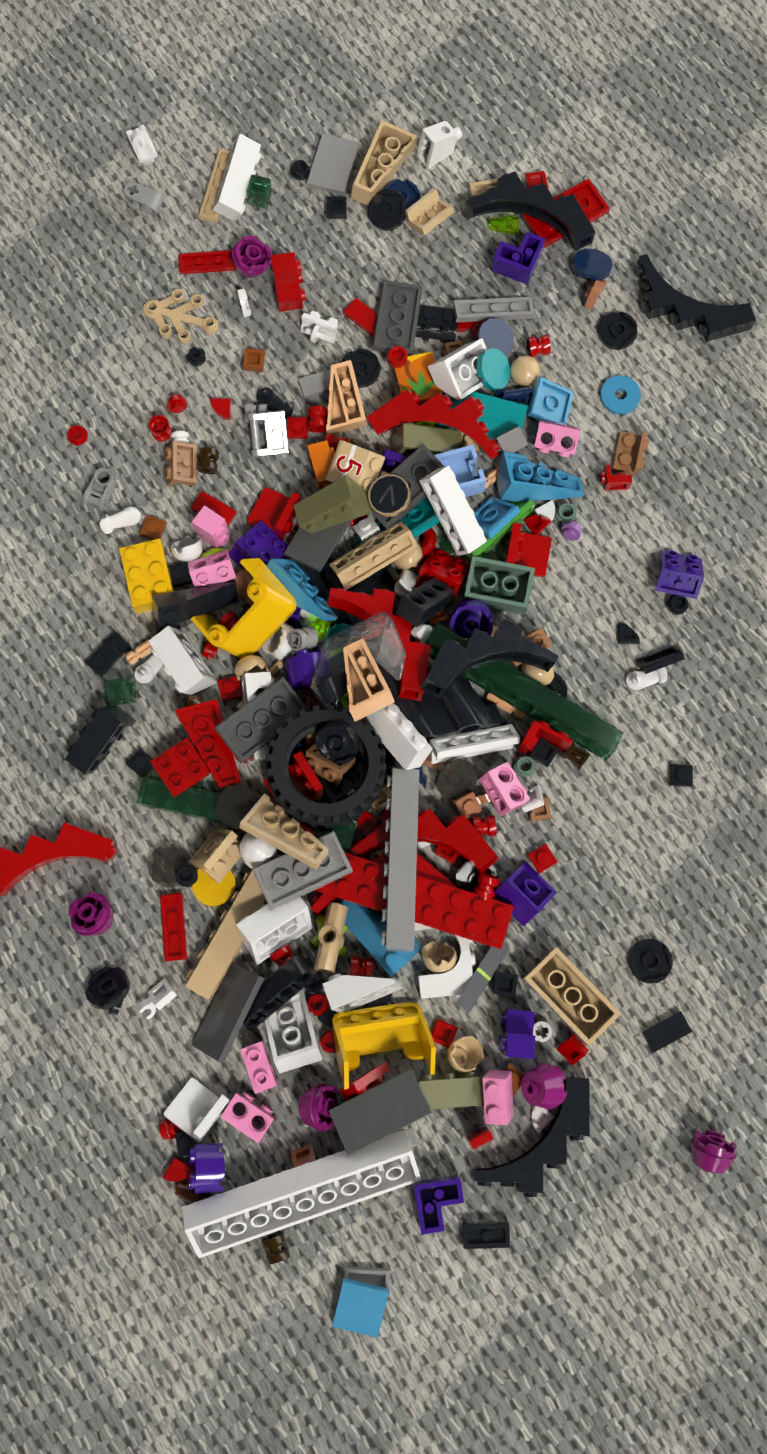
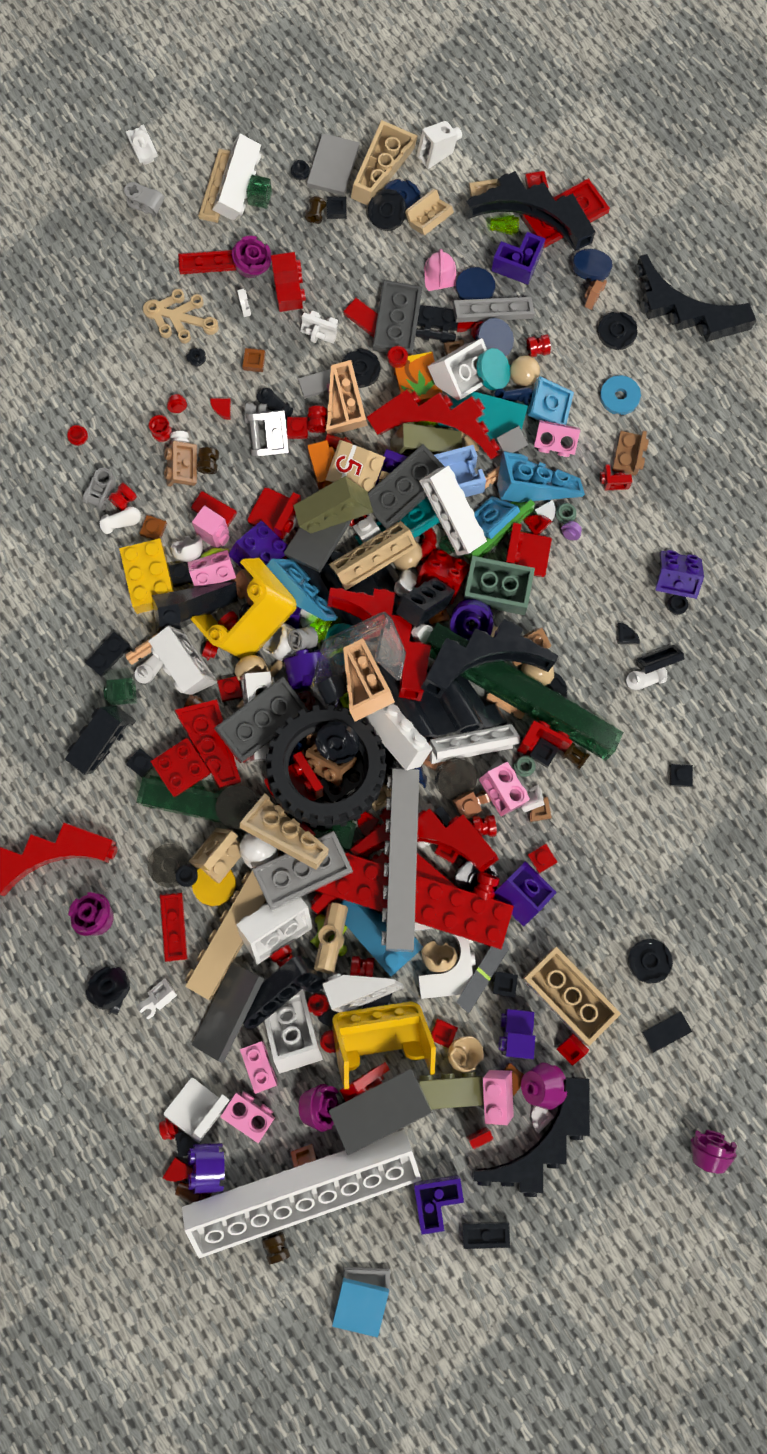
(122, 497): none -> red wheel
(315, 210): none -> dark brown bush
(389, 495): black tile -> none
(440, 271): none -> bright pink piece
(475, 284): none -> dark blue tile
(544, 1025): white bush -> none

